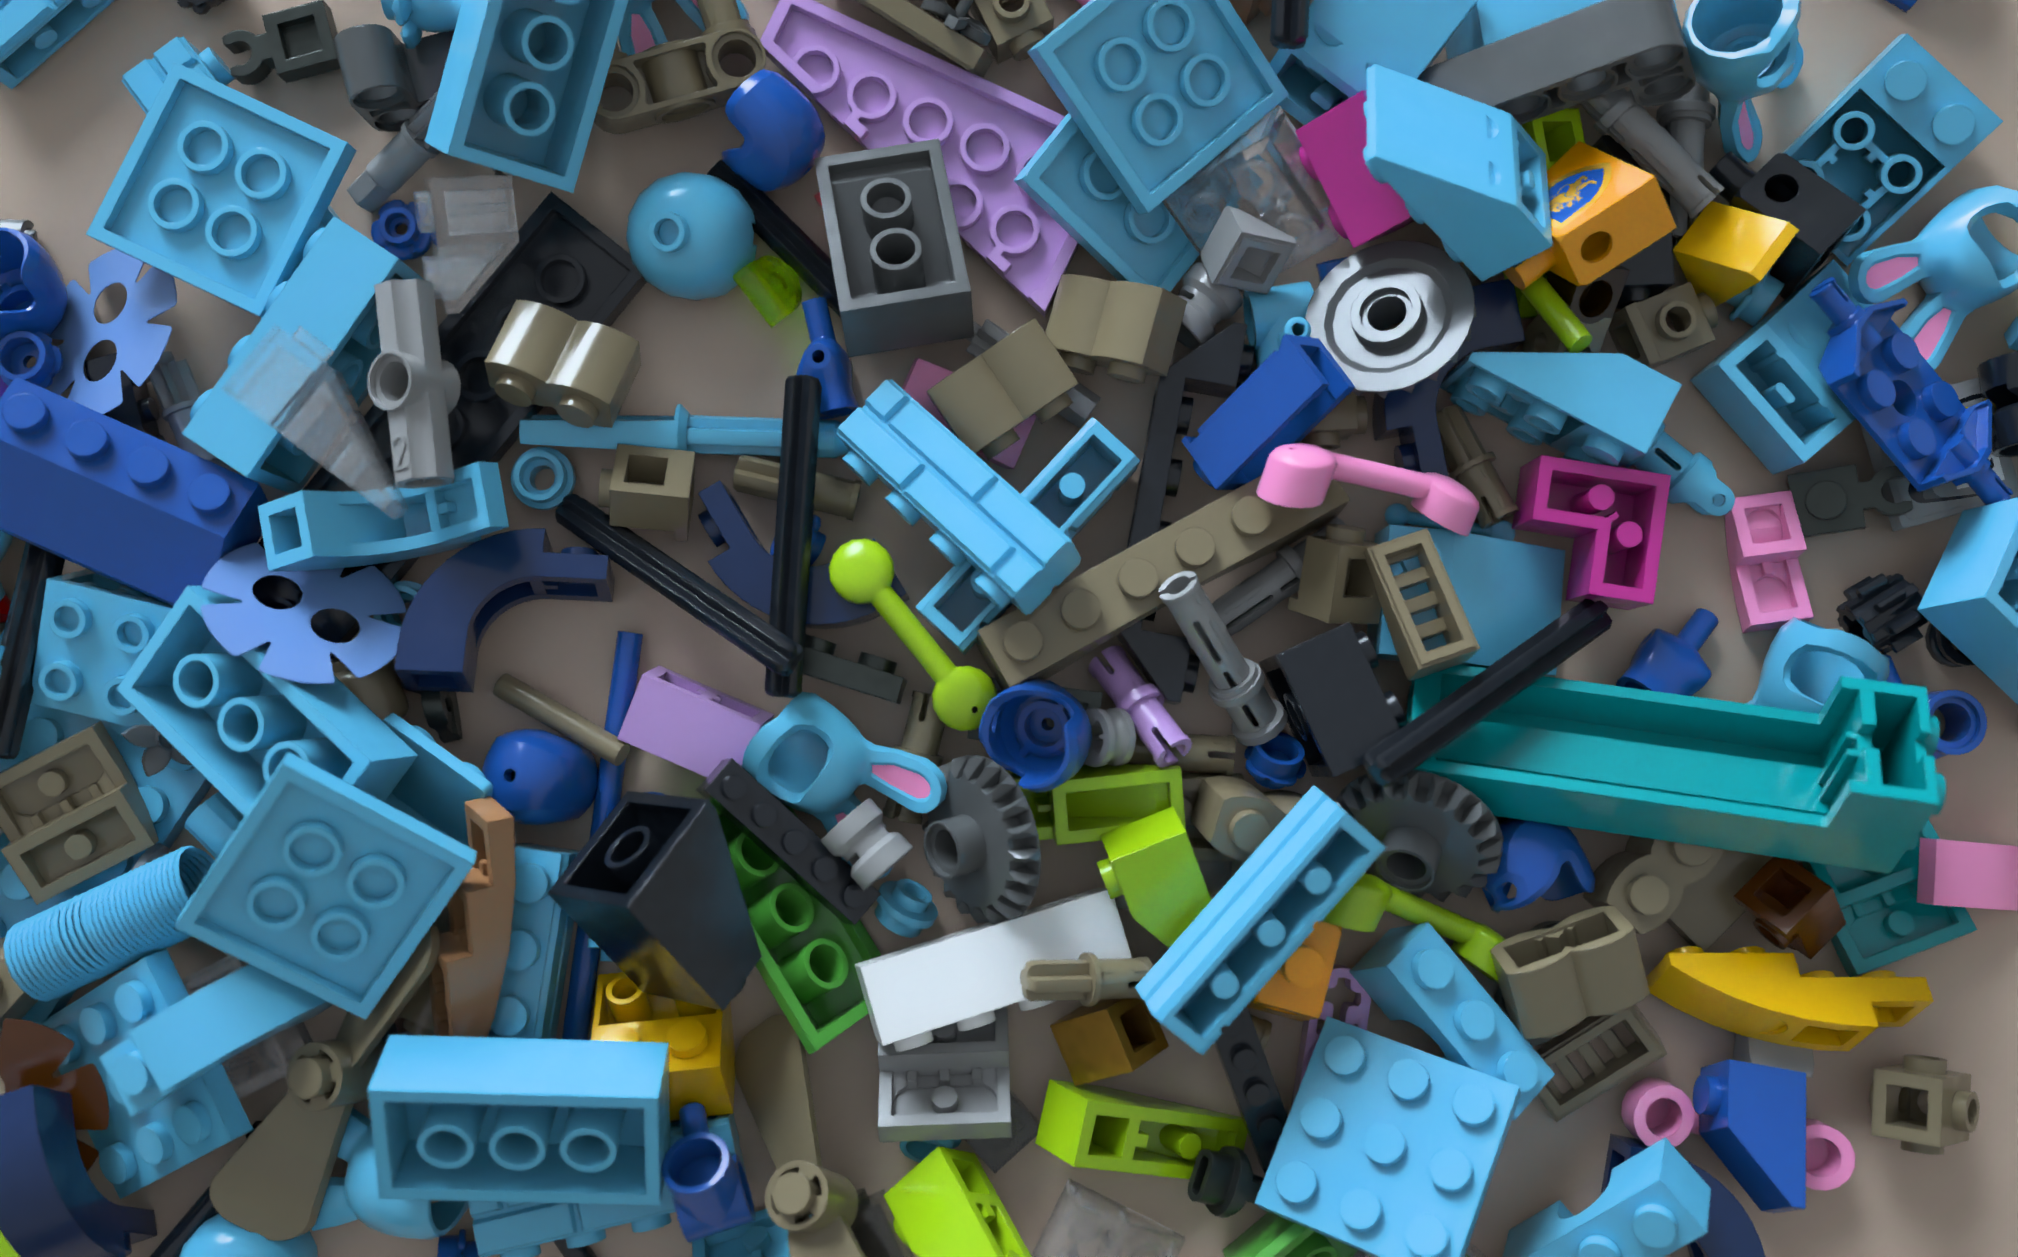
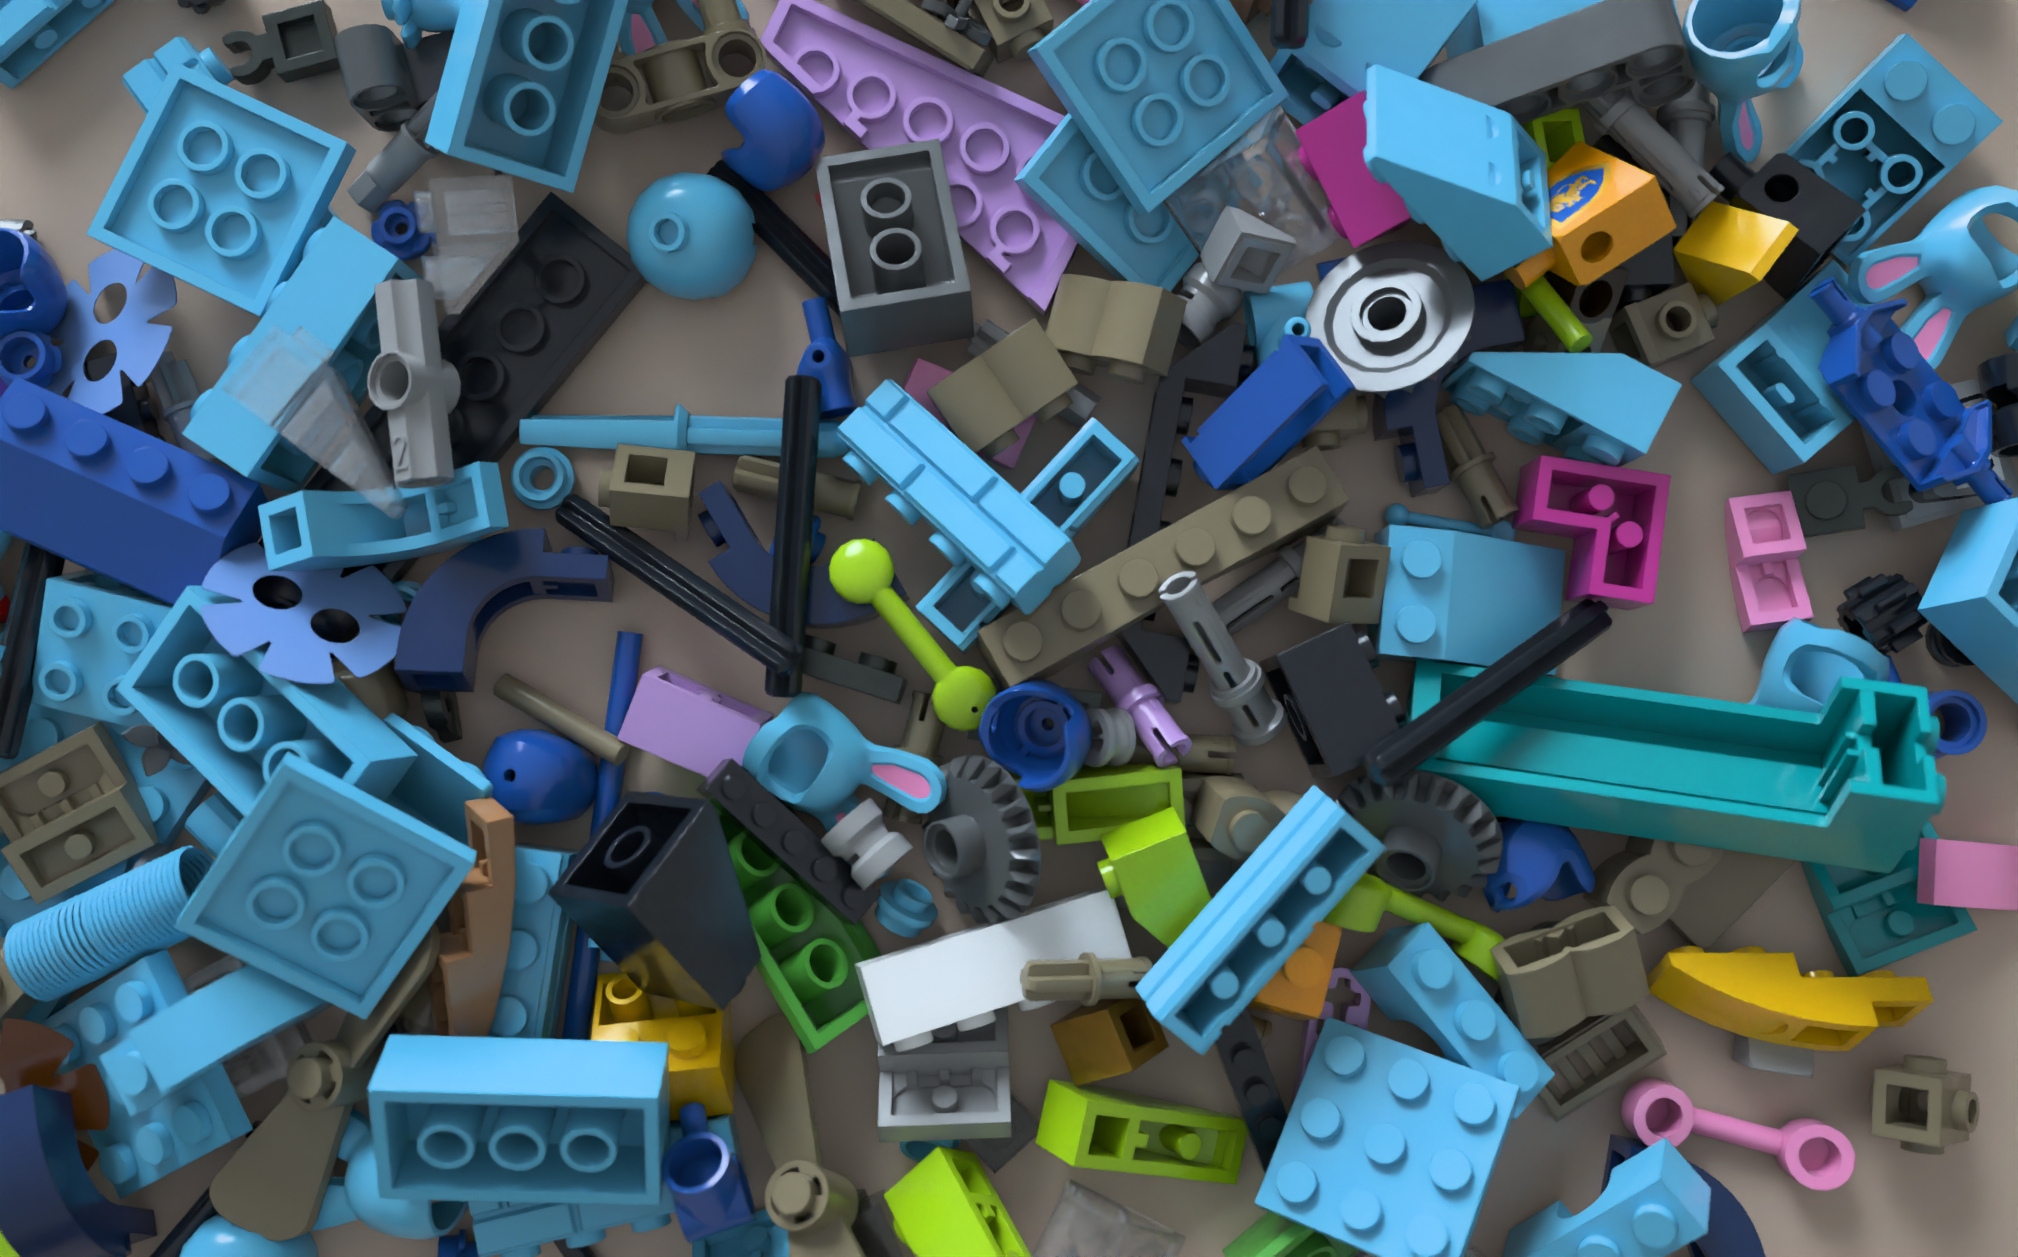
(563, 364): dark tan brick -> none
(770, 287): clear neon green plate -> none
(1223, 1181): pearl dark grey piece -> none
(1276, 762): blue plate -> none
(1301, 475): bright pink piece -> none
(1451, 619): dark tan slope -> none
(1671, 661): blue piece -> none
(1692, 475): medium azure piece -> none
(1756, 300): medium azure plate -> none
(1757, 1129): blue slope -> none
(1792, 907): reddish brown brick -> none

